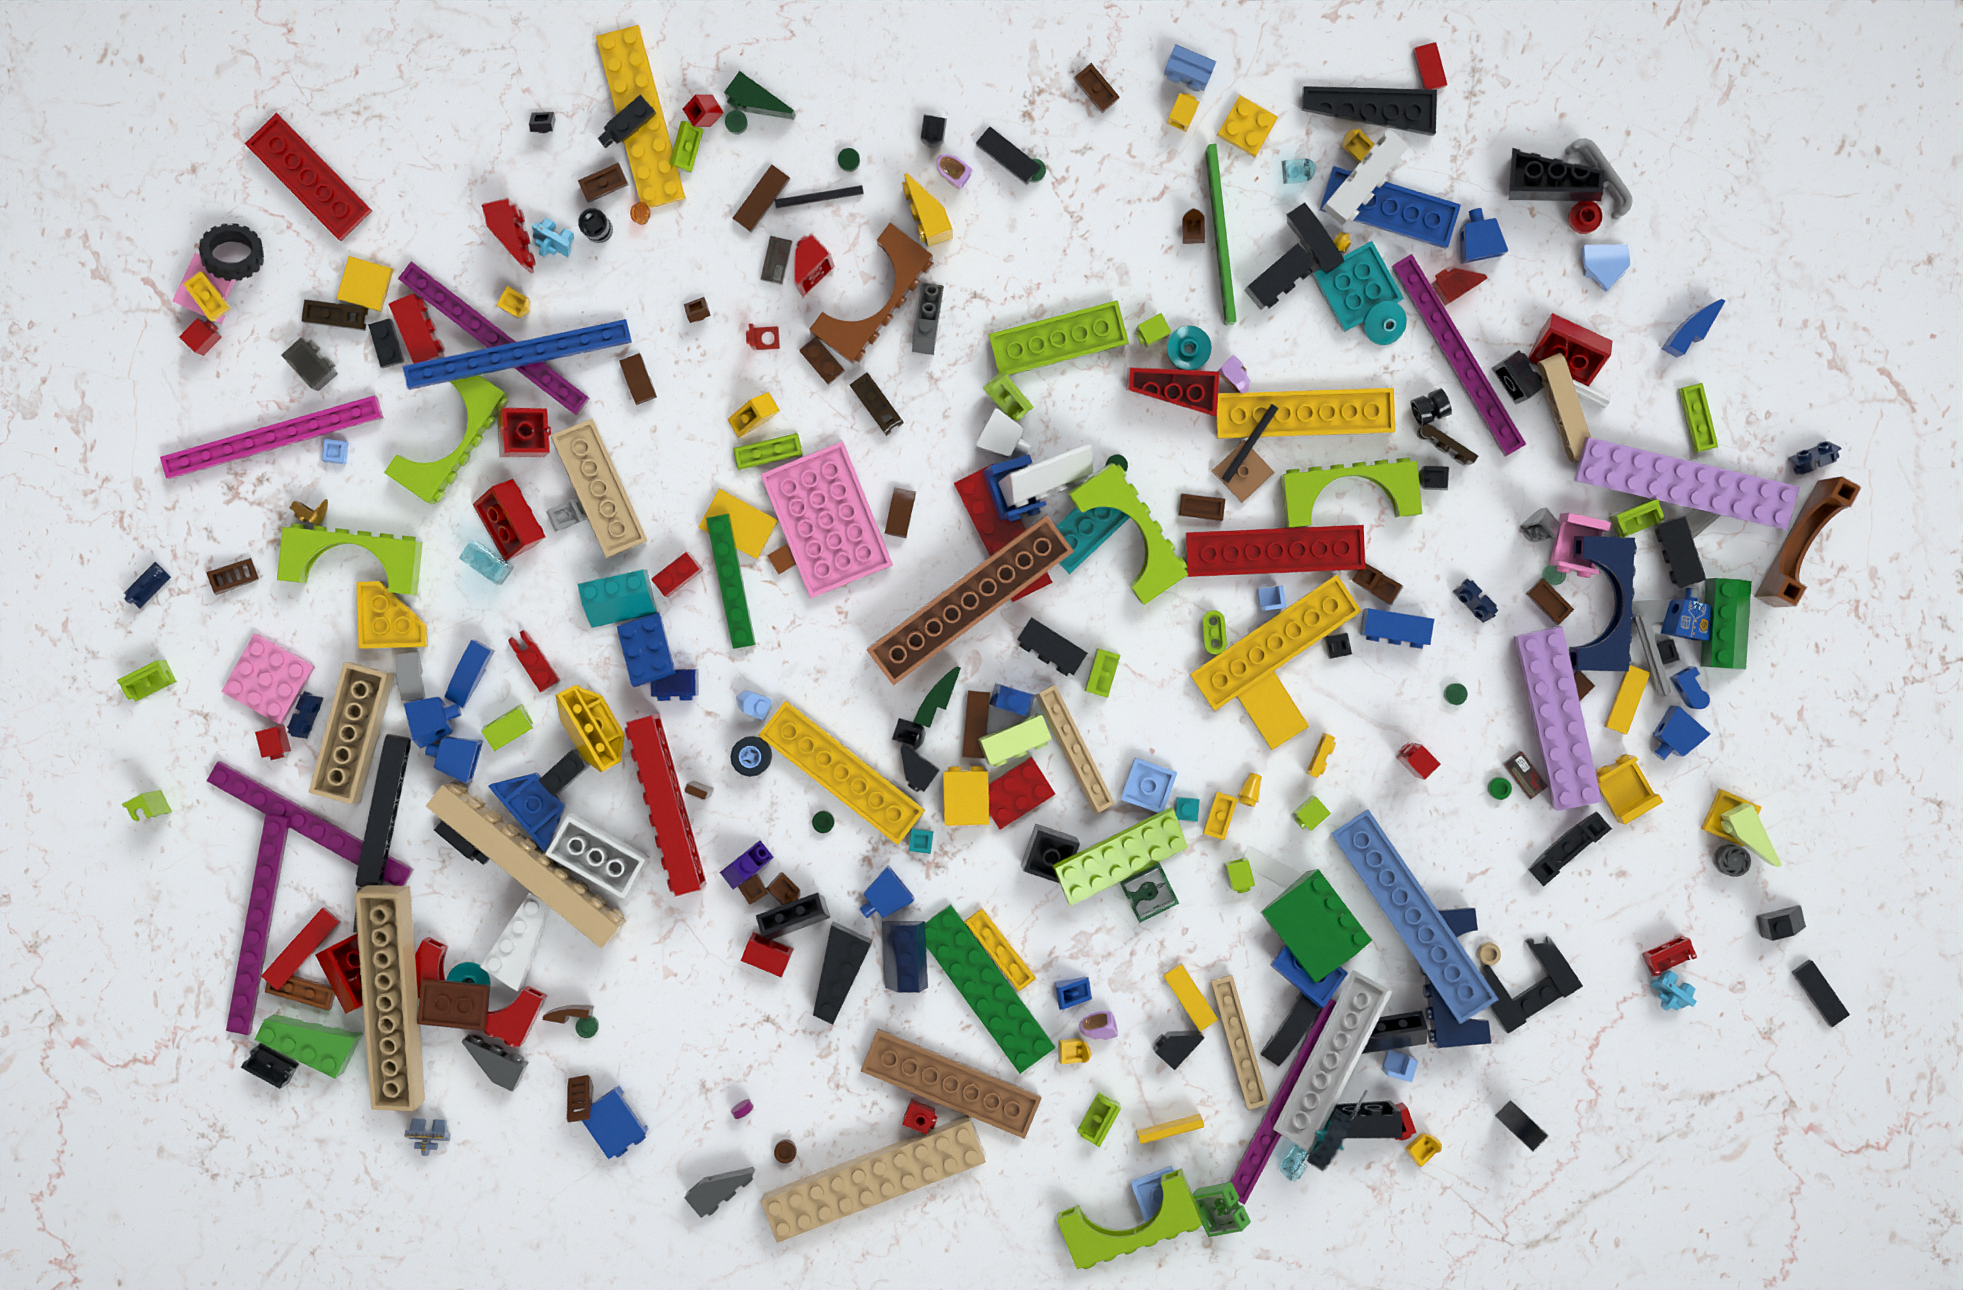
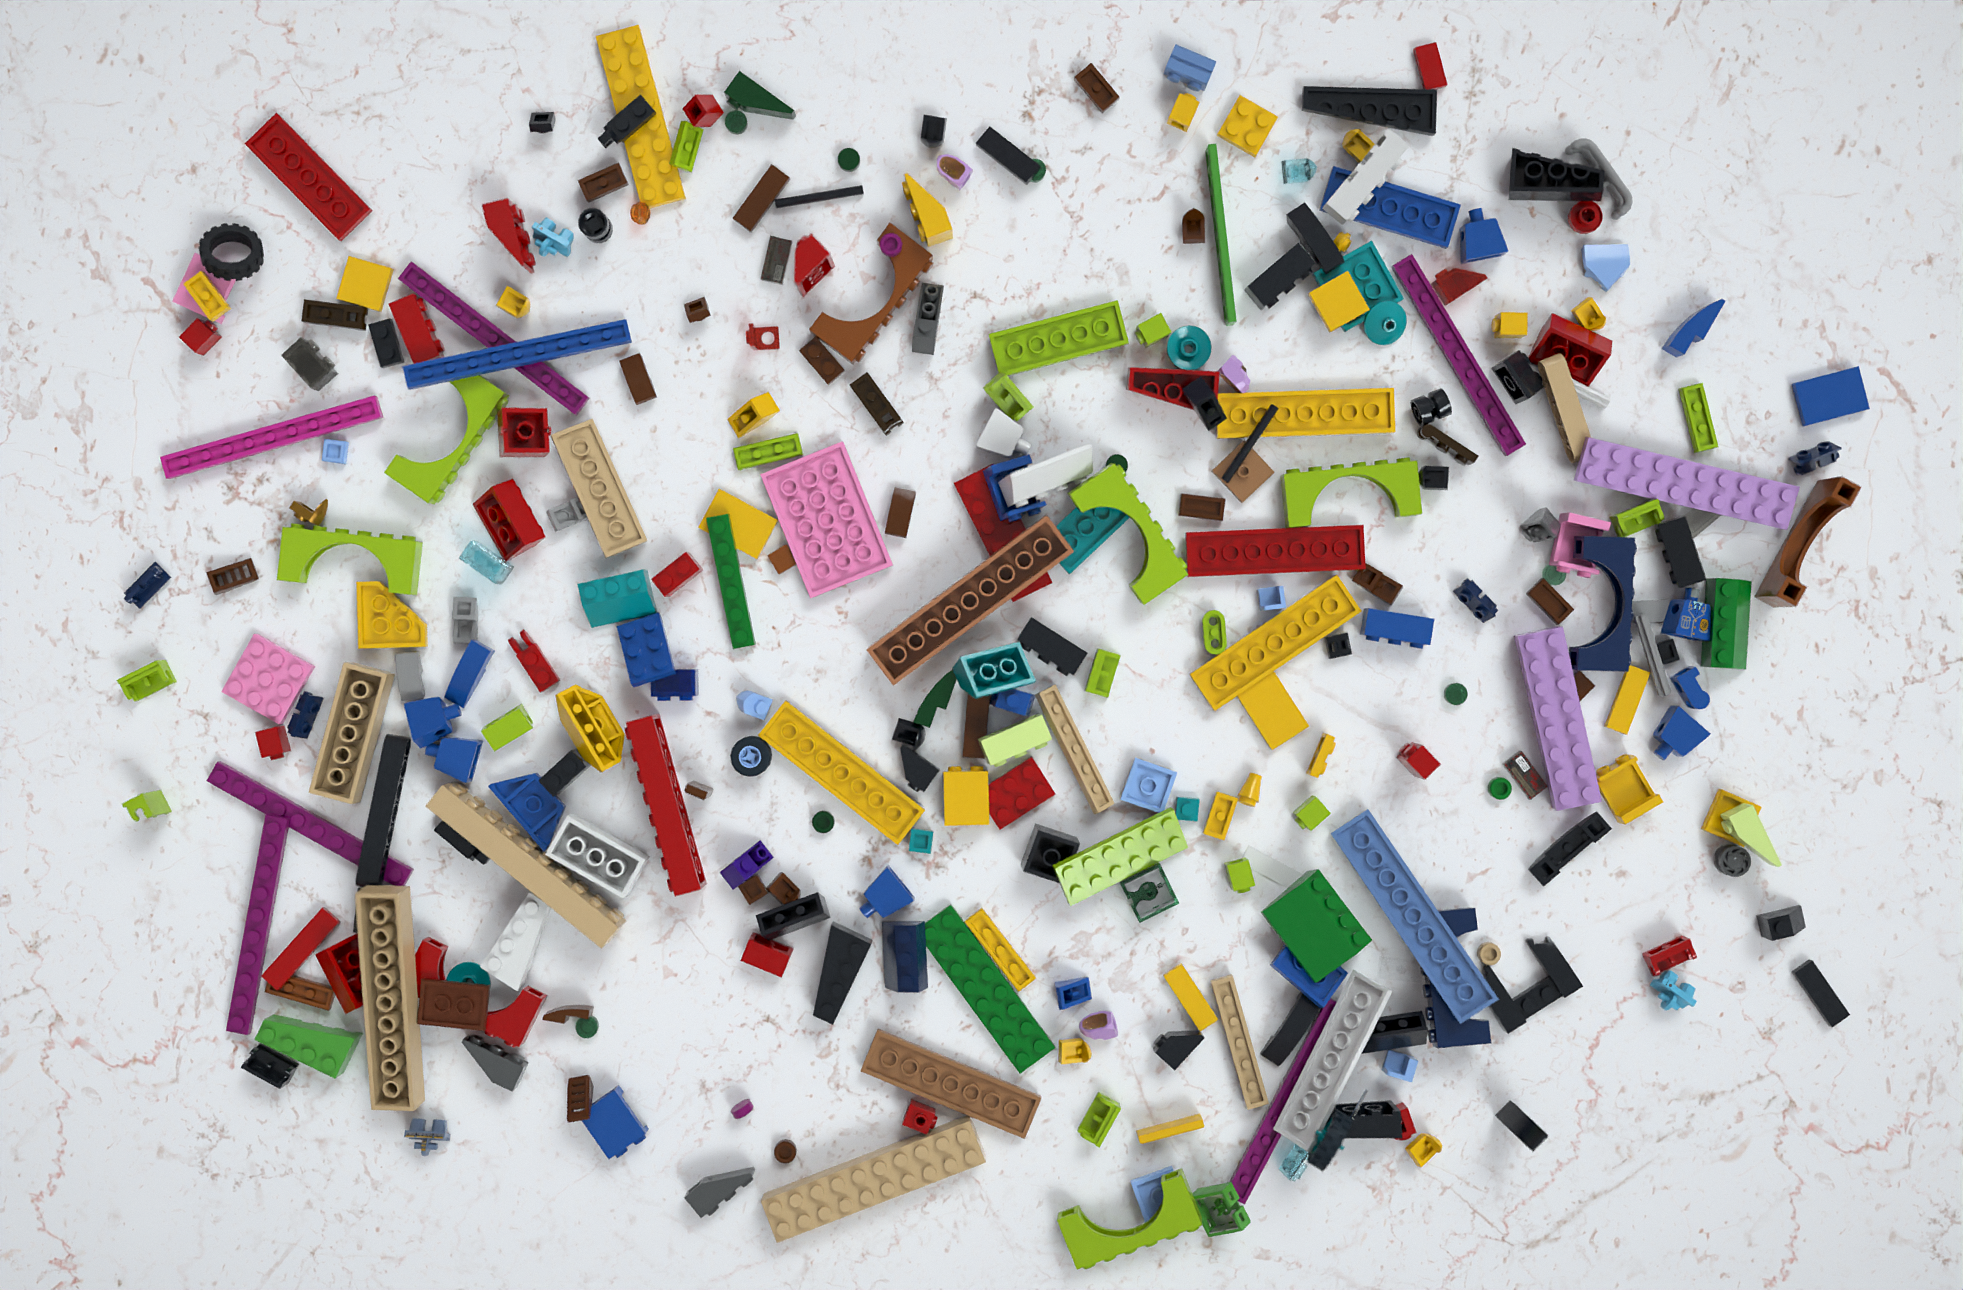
(465, 619): none -> light grey slope
(890, 245): none -> magenta tile
(993, 670): none -> teal slope
(1204, 403): none -> black slope
(1338, 301): none -> yellow tile
(1510, 325): none -> yellow brick
(1589, 315): none -> yellow plate
(1830, 396): none -> blue tile

